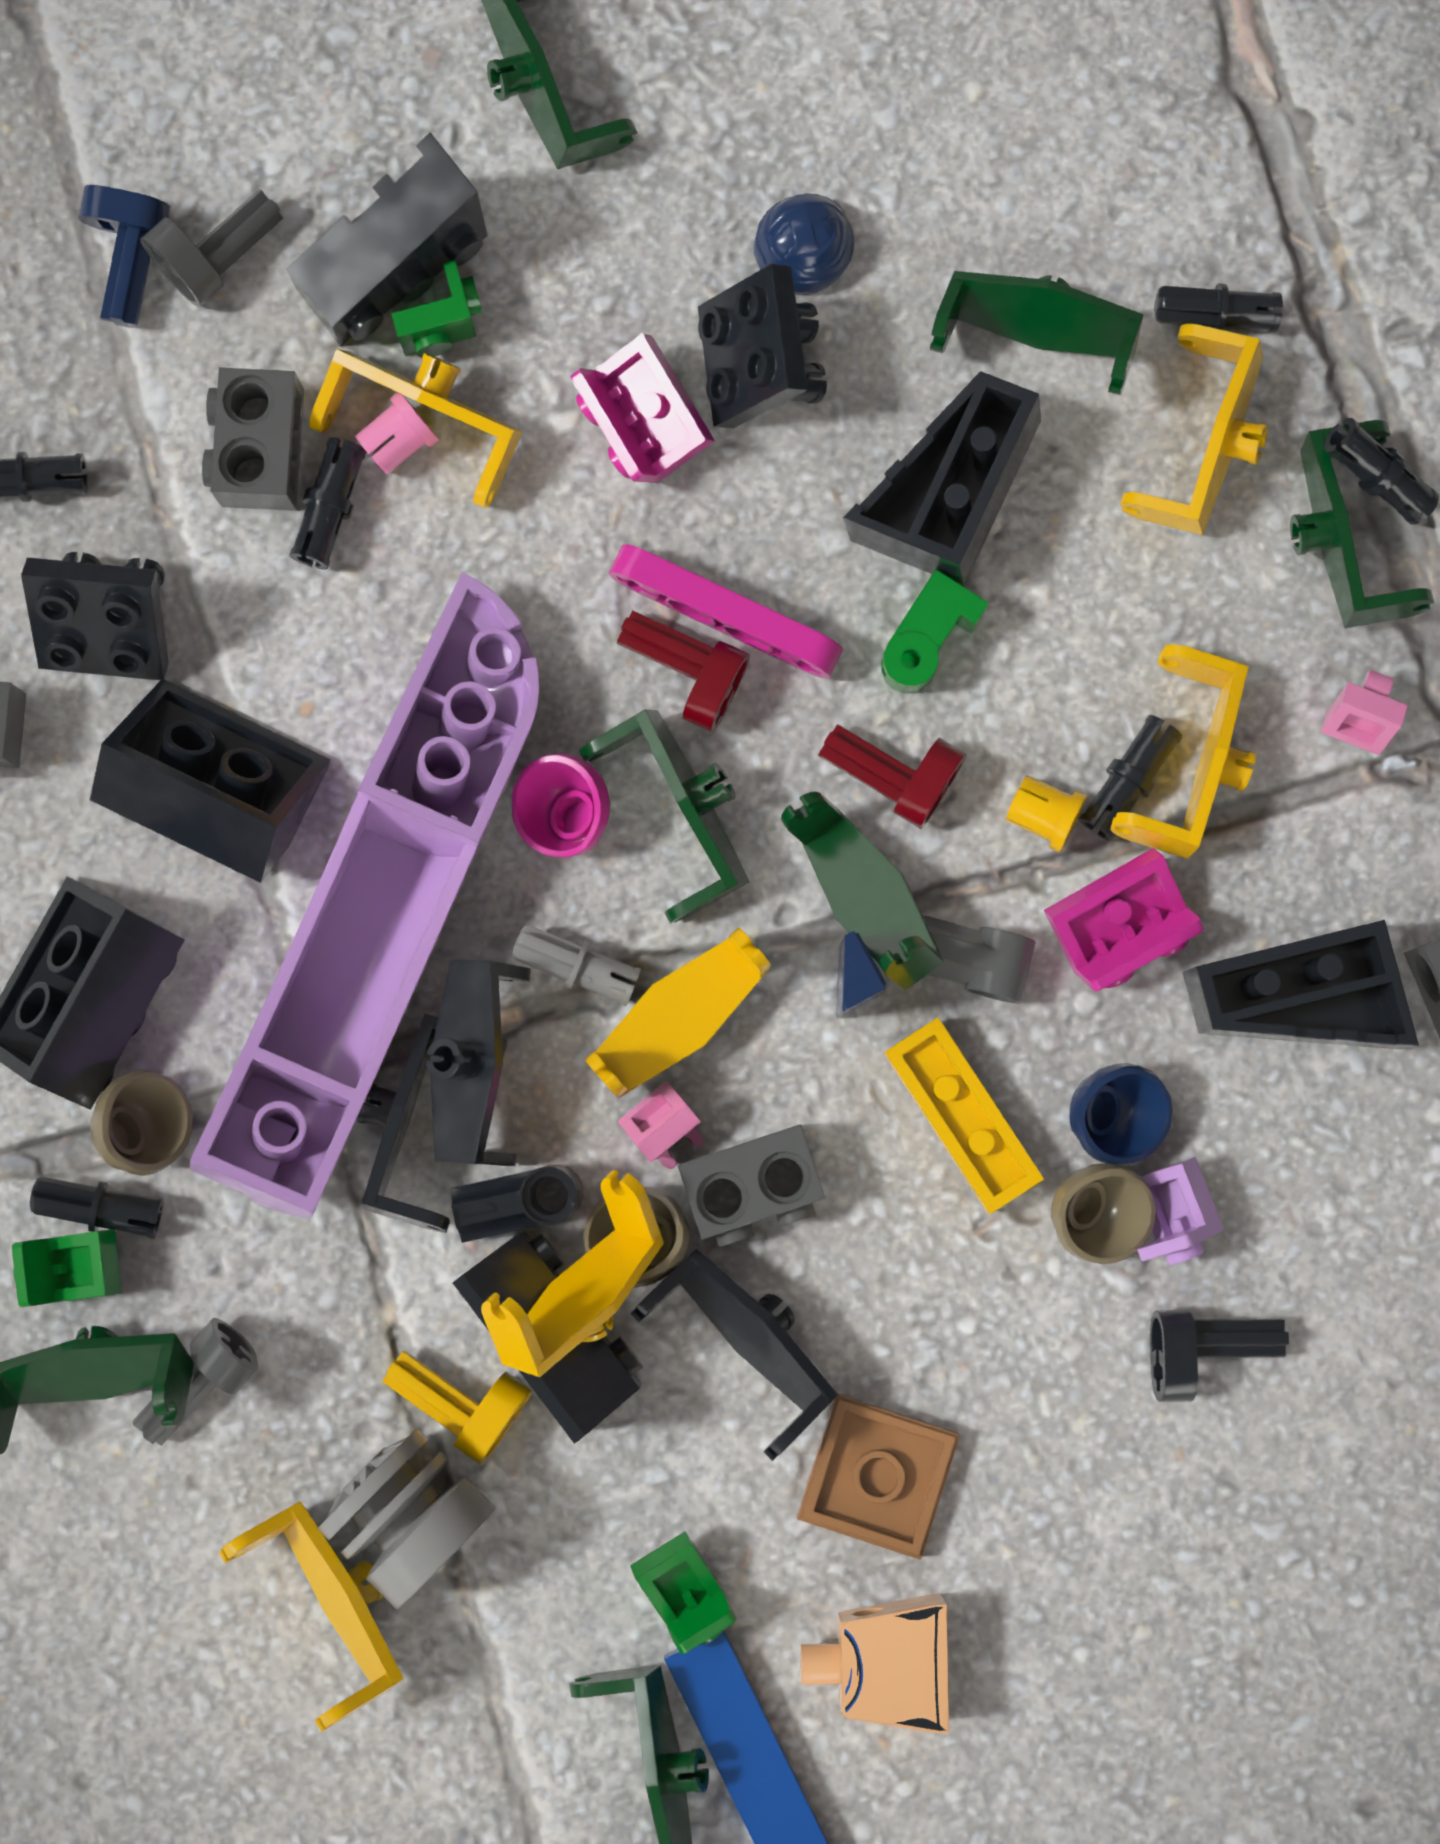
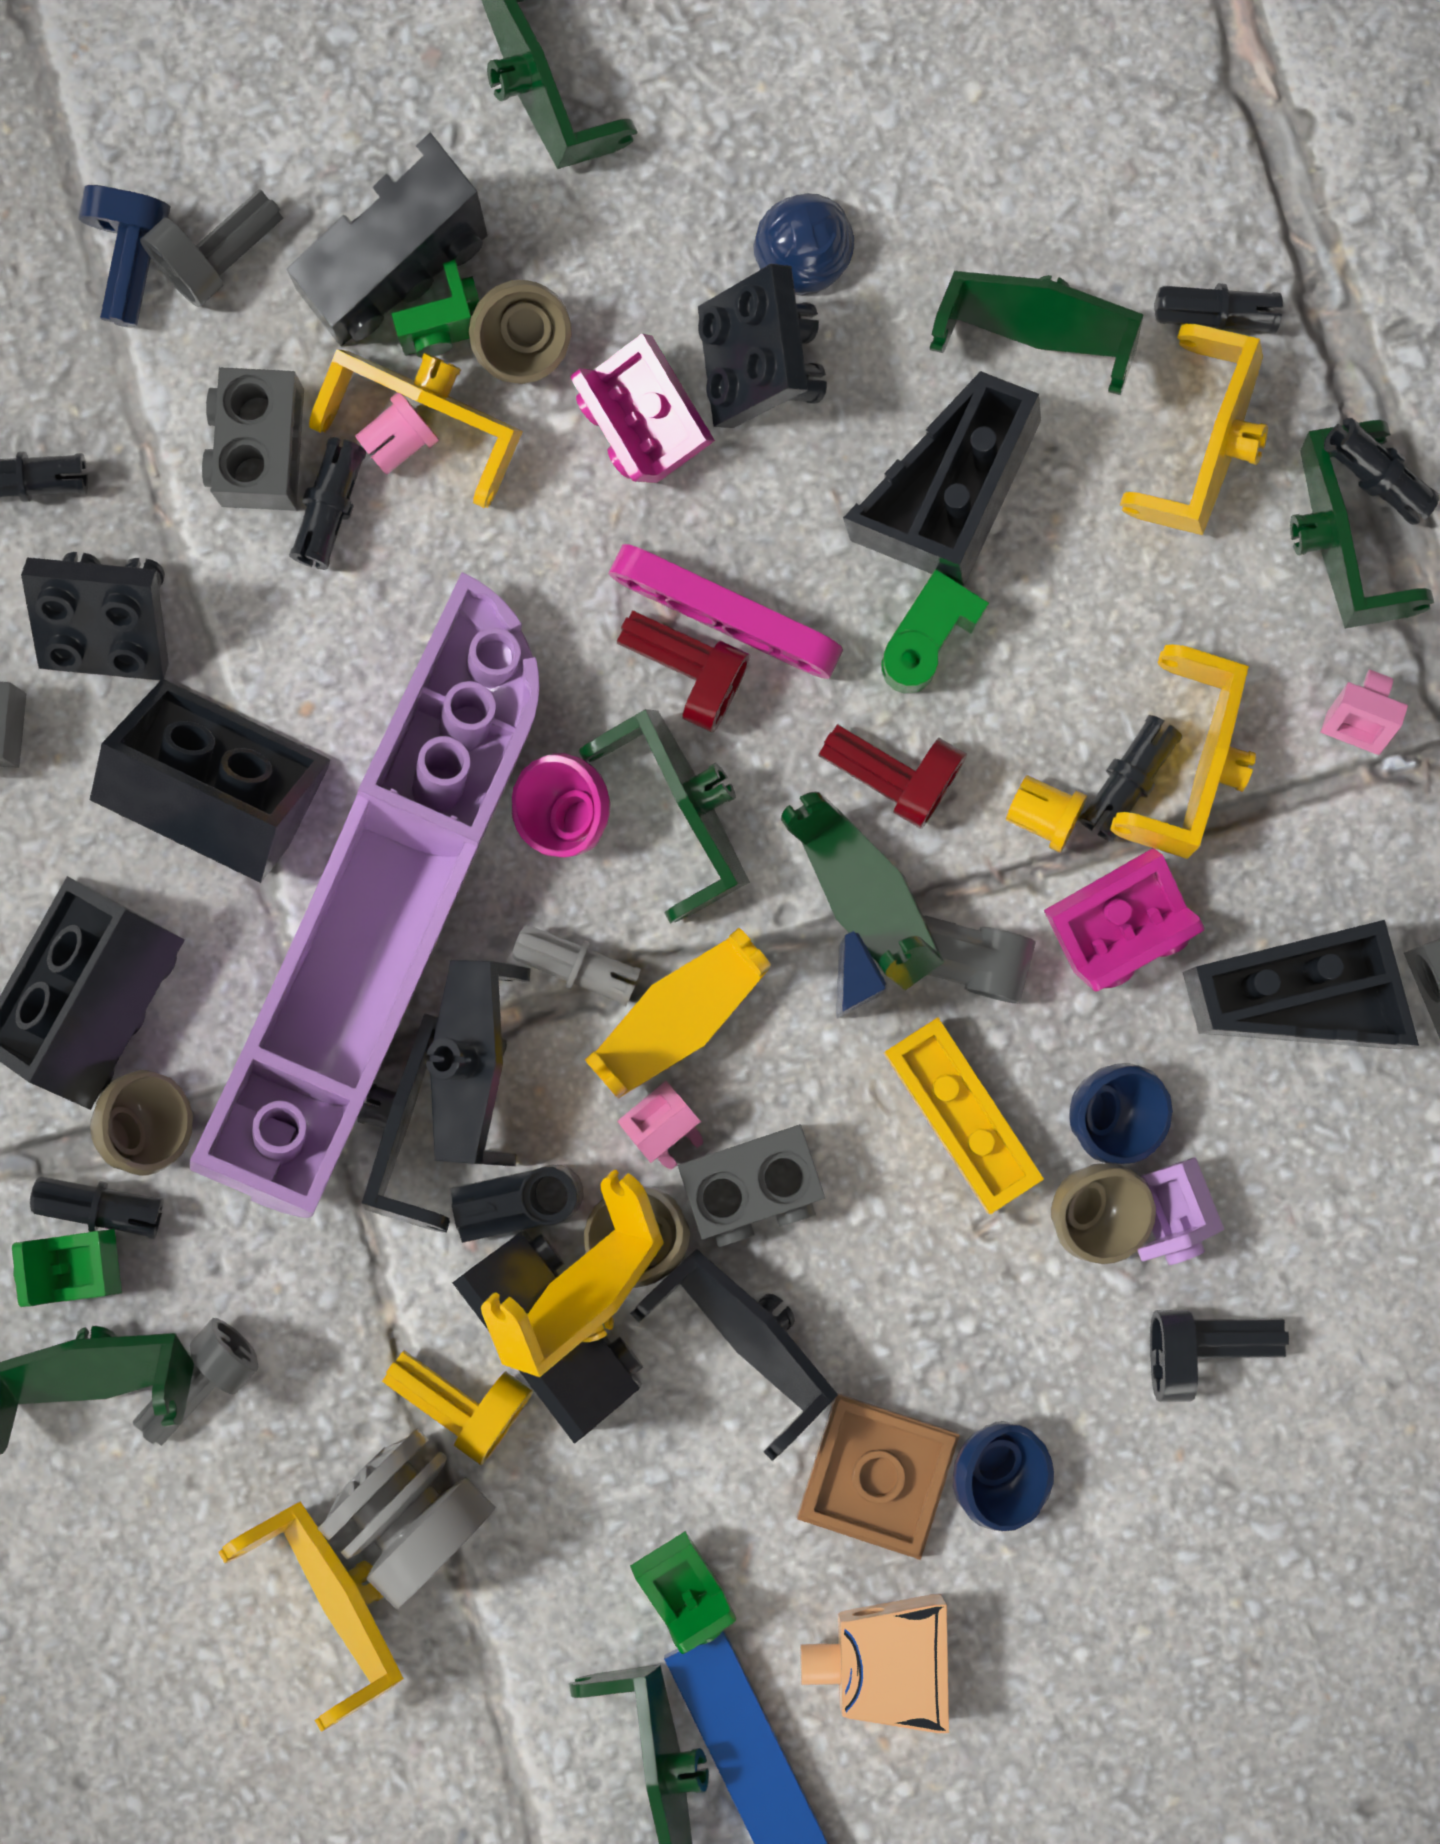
(520, 331): none -> dark tan piece
(1003, 1476): none -> dark blue piece

